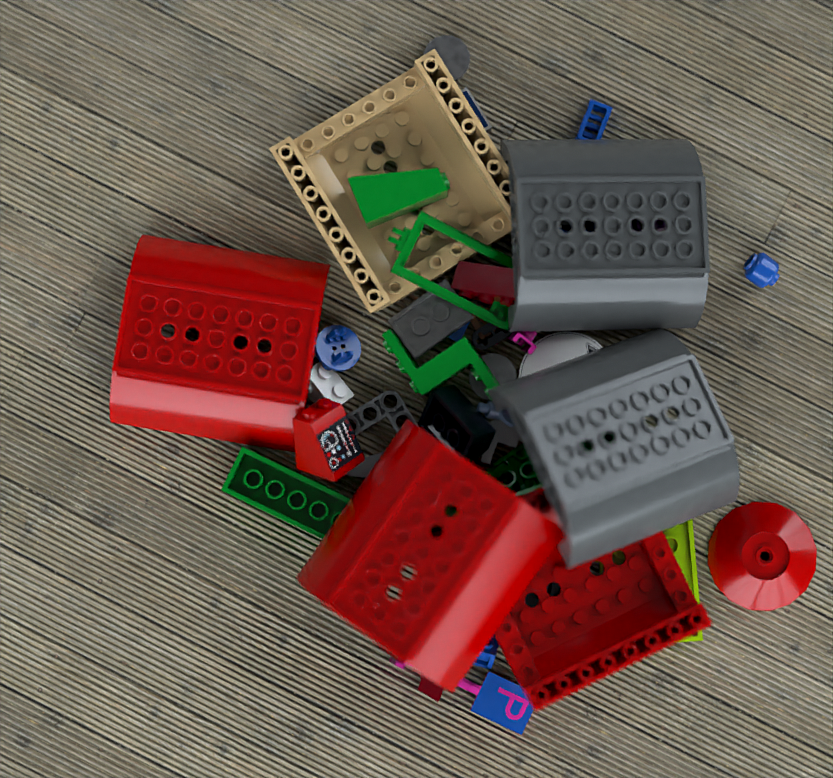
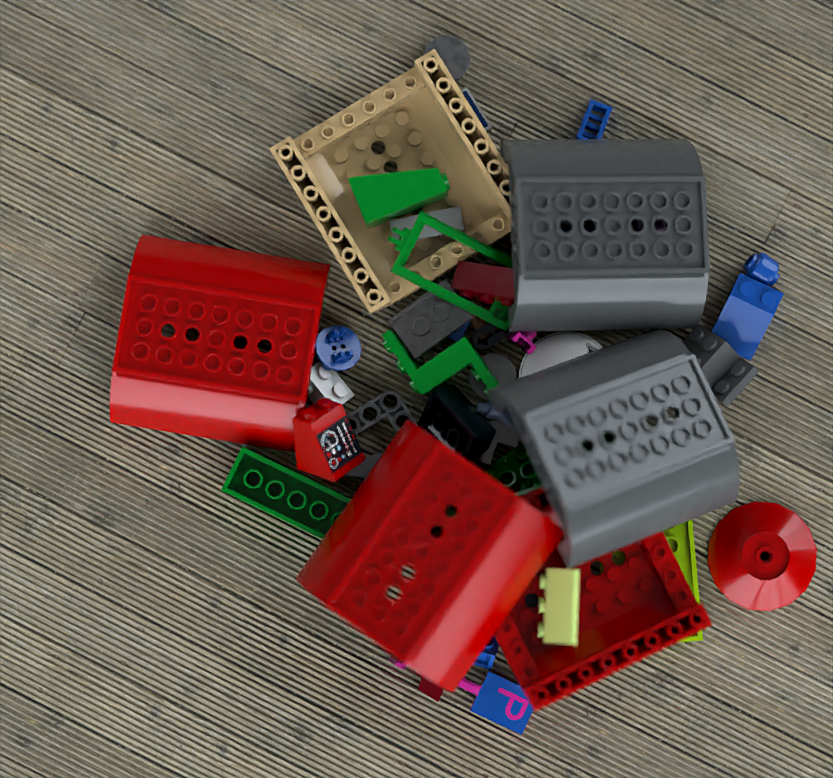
(450, 216): none -> light grey tile
(559, 606): none -> yellowish green slope
(720, 364): none -> dark grey bracket
(746, 315): none -> blue slope

